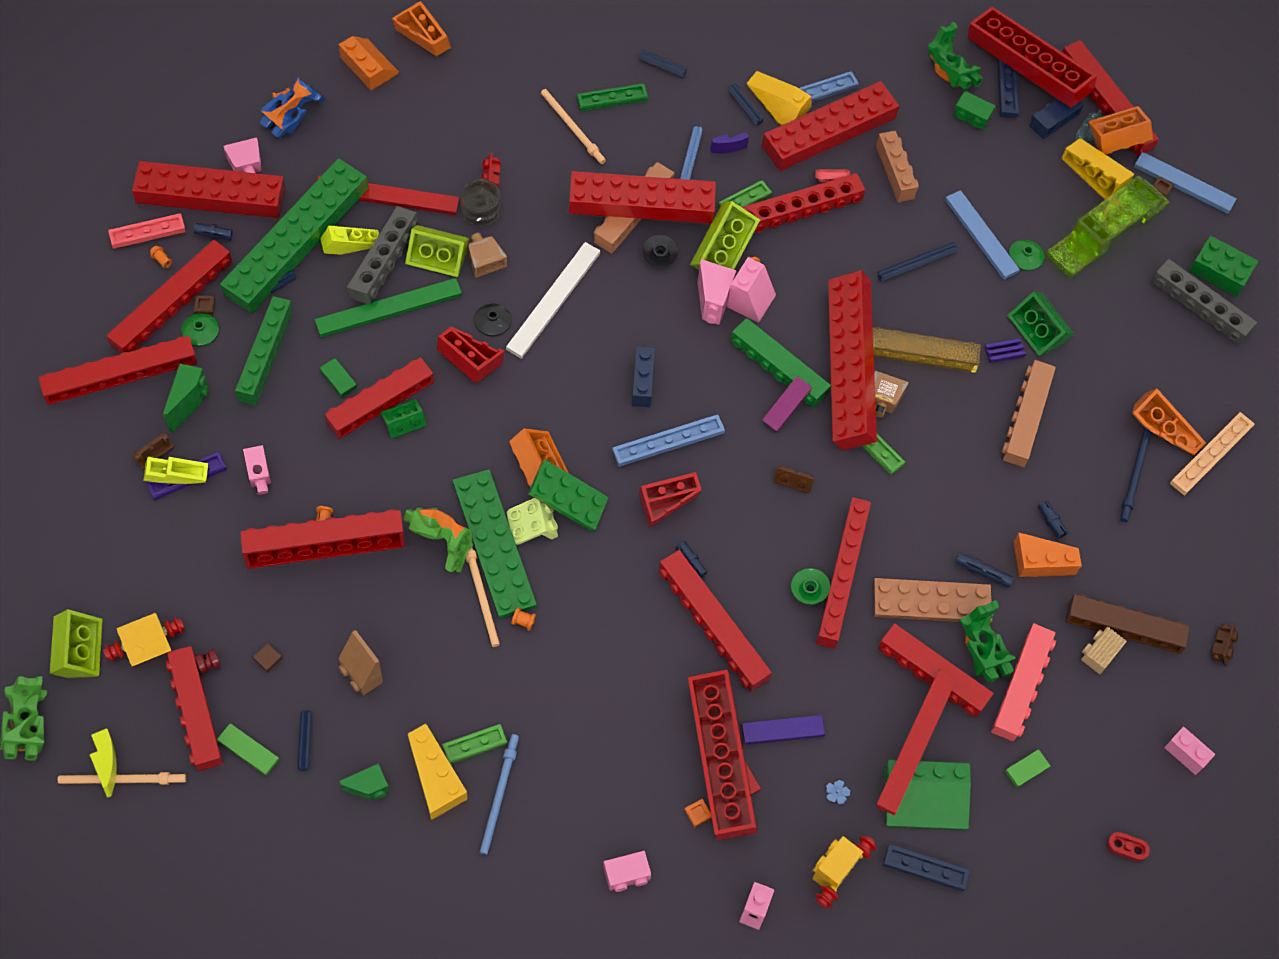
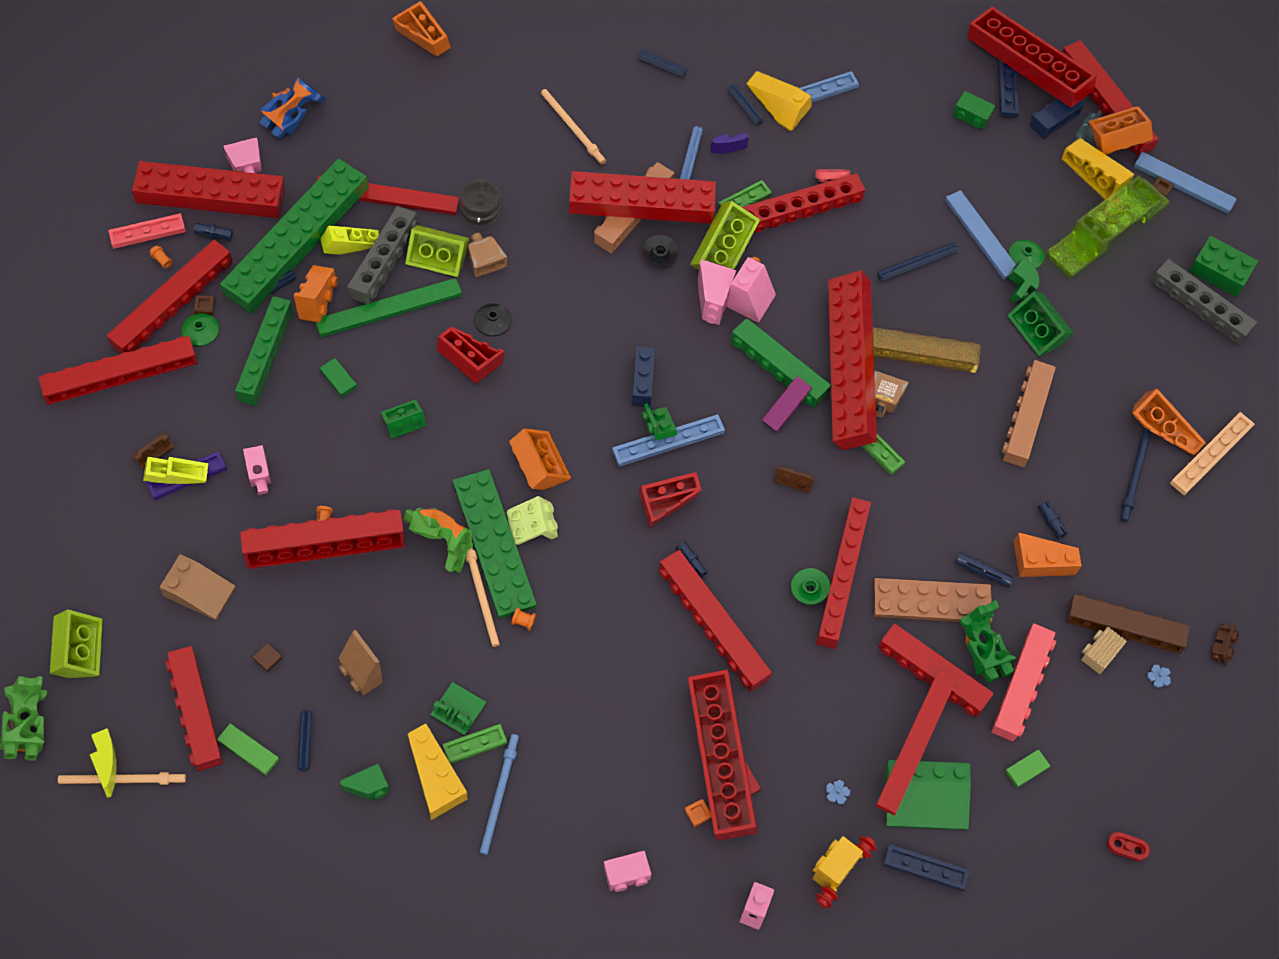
(143, 639): yellow brick -> none
(185, 396): green slope -> none
(196, 587): none -> medium nougat slope
(207, 661): dark red wheel -> none
(315, 293): none -> orange wedge
(366, 61): orange slope -> none
(379, 397): red brick -> none
(458, 708): none -> green hinge
(491, 167): red hinge -> none
(553, 300): white tile -> none
(568, 495): green plate -> none
(612, 97): green tile -> none
(659, 422): none -> green bracket
(783, 729): dark purple tile -> none
(830, 126): red brick -> none
(896, 166): nougat brick -> none
(956, 71): green hips -> none
(1005, 347): dark purple tile -> none
(1026, 278): none -> green brick
(1159, 676): none -> medium blue plant
(1189, 750): bright pink brick -> none

